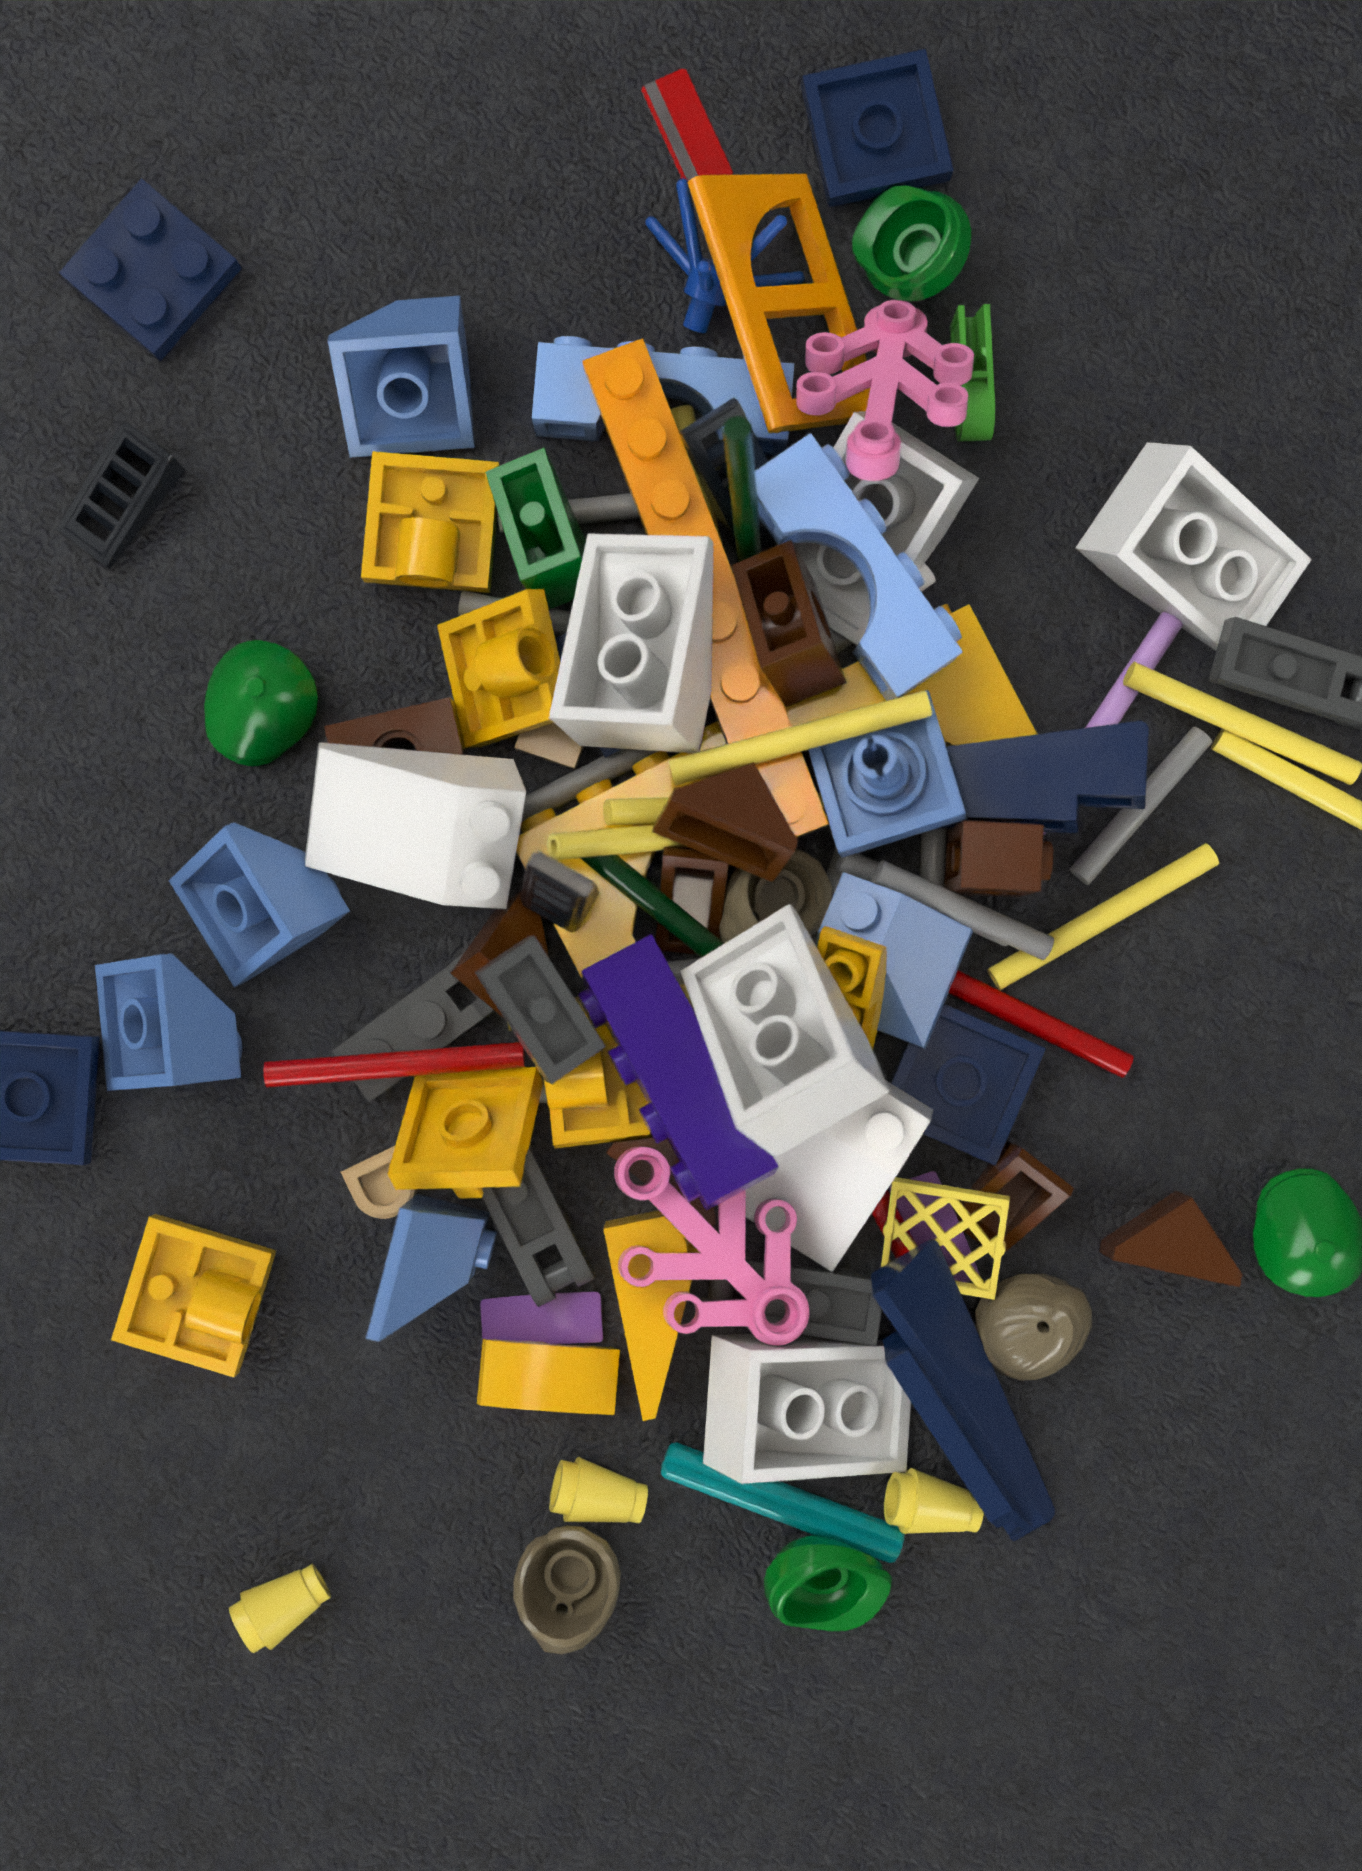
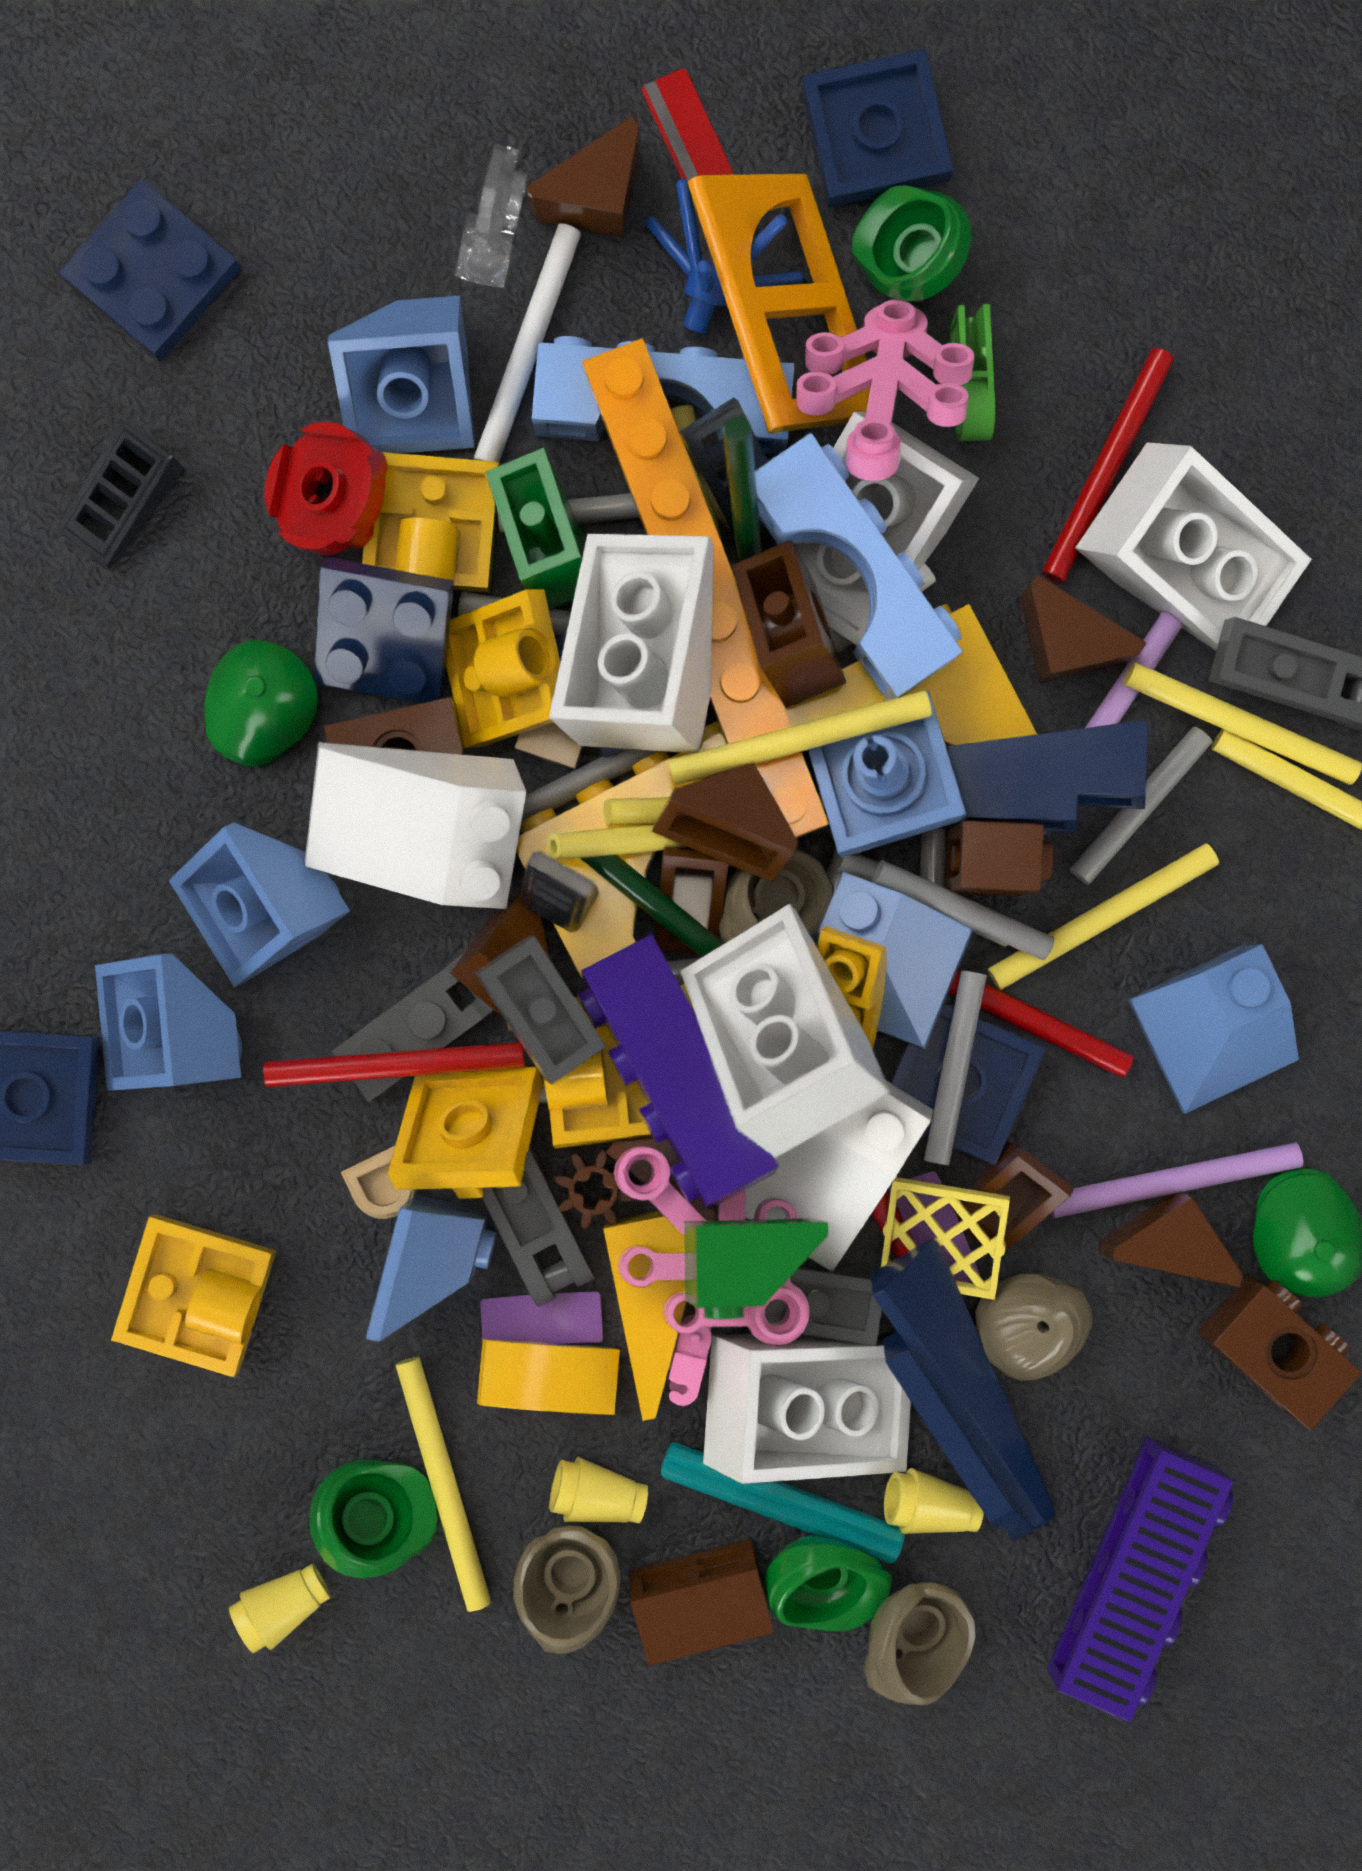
(355, 500): none -> red plate
(372, 1517): none -> green hat
(382, 631): none -> dark blue plate
(443, 1484): none -> light yellow bar
(490, 236): none -> clear plate
(526, 345): none -> white piece
(578, 1195): none -> reddish brown gear
(591, 186): none -> reddish brown slope
(688, 1364): none -> bright pink piece
(699, 1602): none -> reddish brown hinge
(744, 1260): none -> green slope
(919, 1643): none -> dark tan hair
(955, 1067): none -> light grey bar
(1071, 636): none -> reddish brown slope
(1108, 464): none -> red piece
(1140, 1579): none -> dark purple brick
(1181, 1179): none -> lavender bar
(1218, 1026): none -> medium blue slope
(1305, 1381): none -> reddish brown brick

